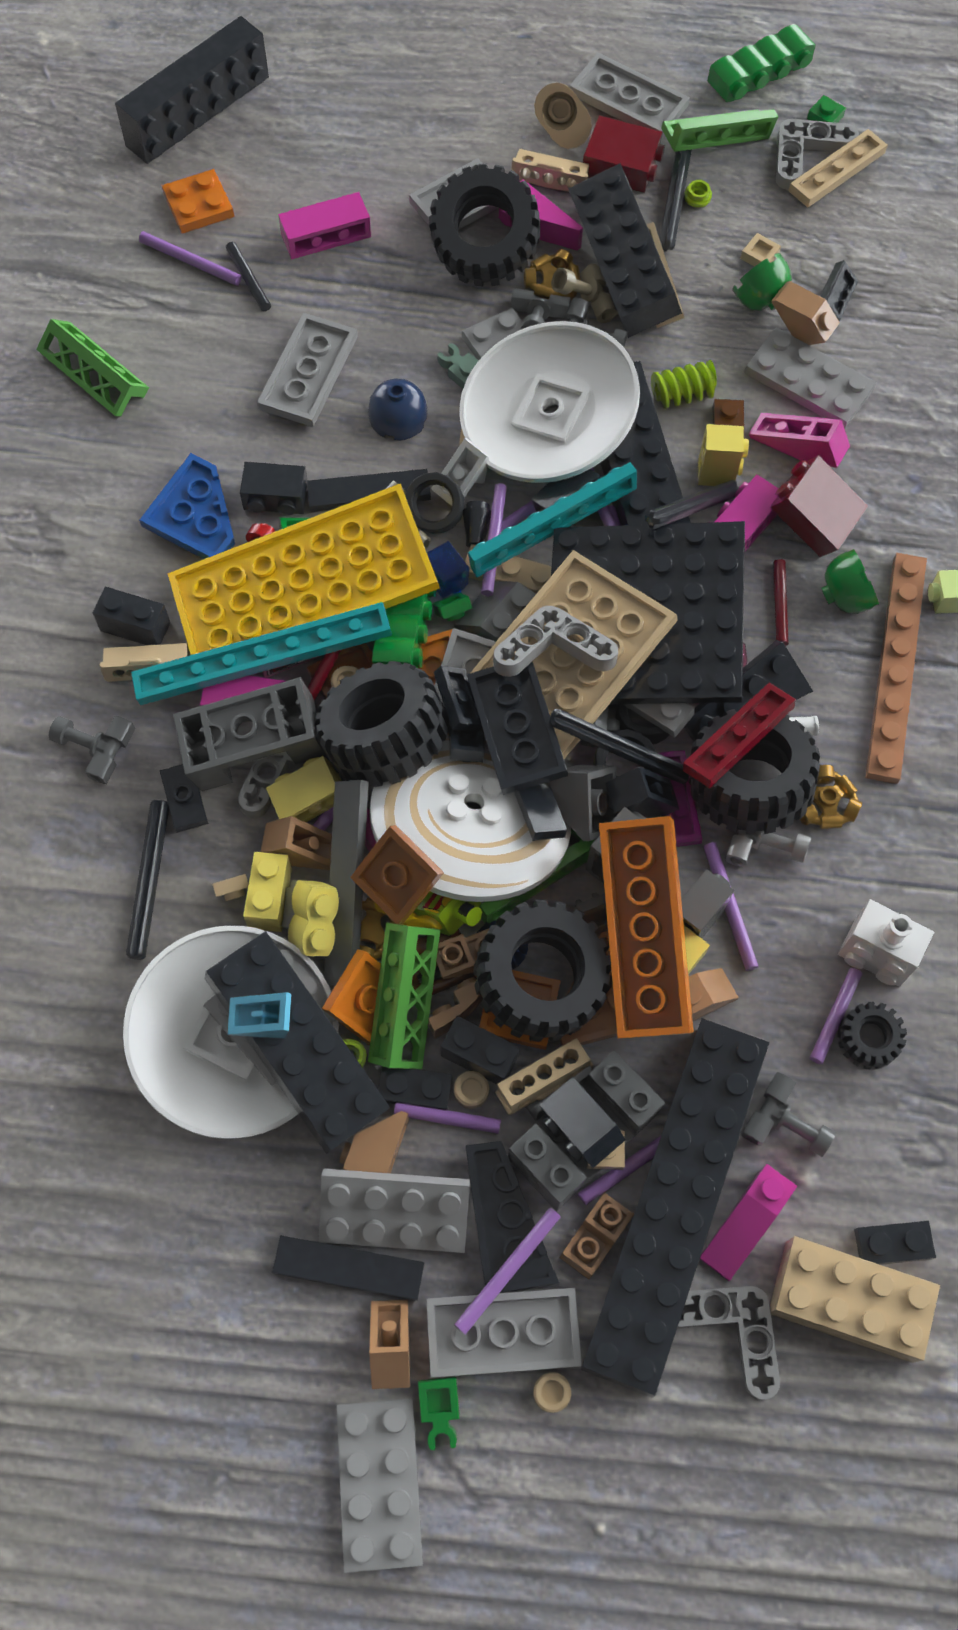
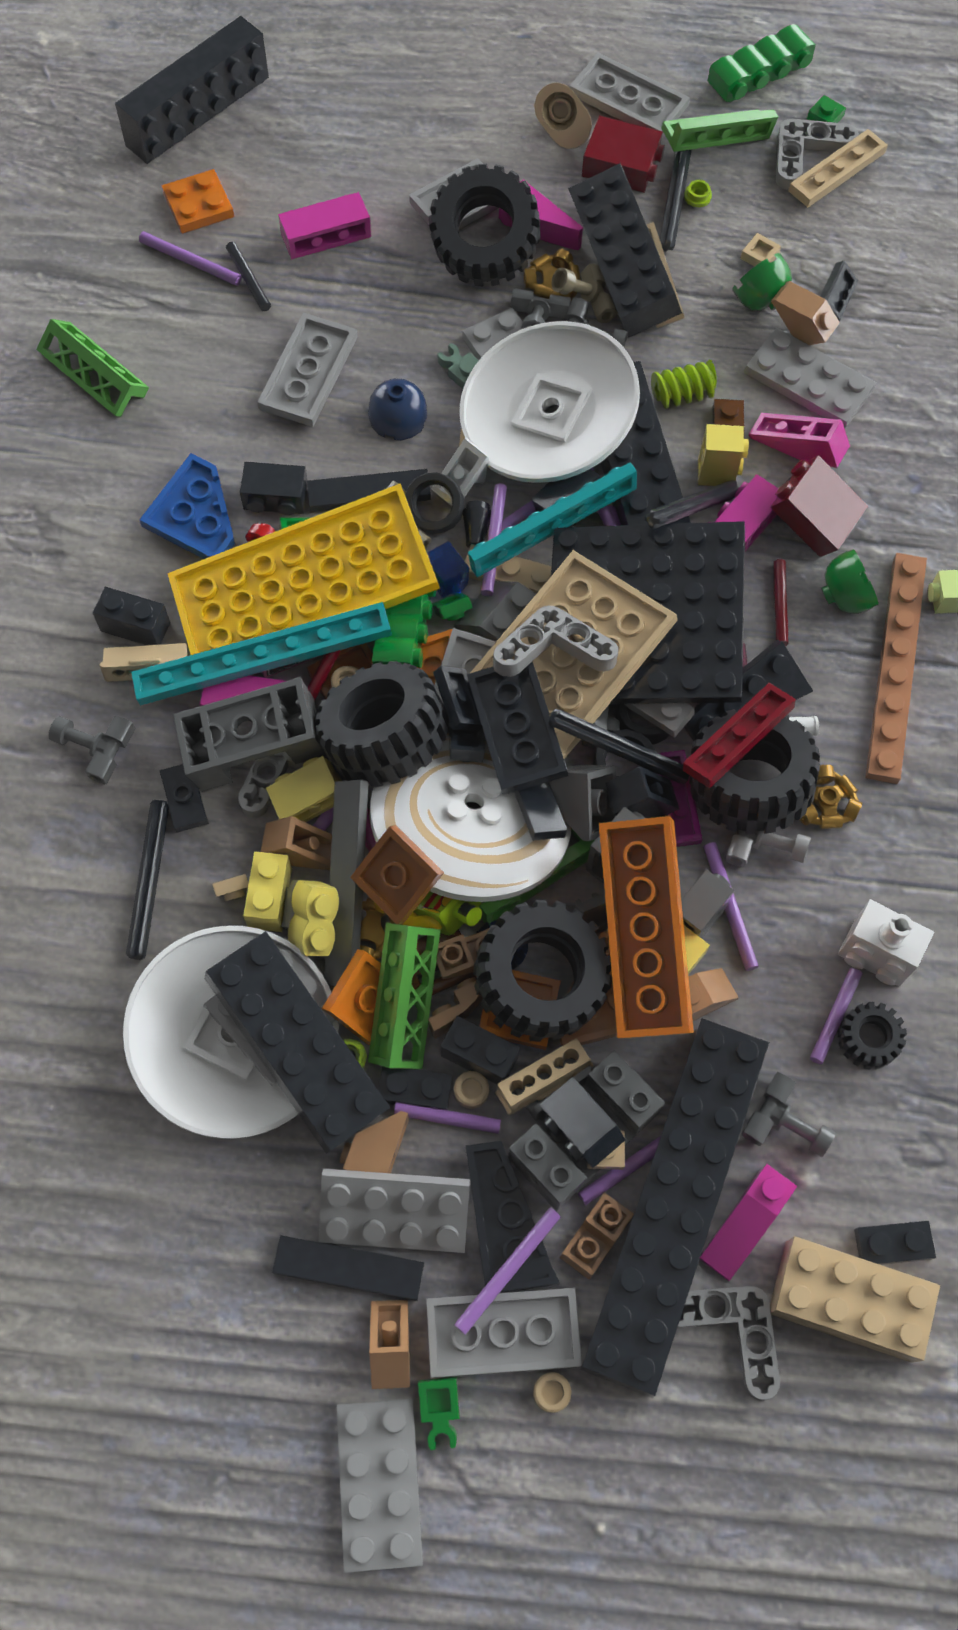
(260, 1015): medium azure slope -> none
(549, 170): tan piece -> none

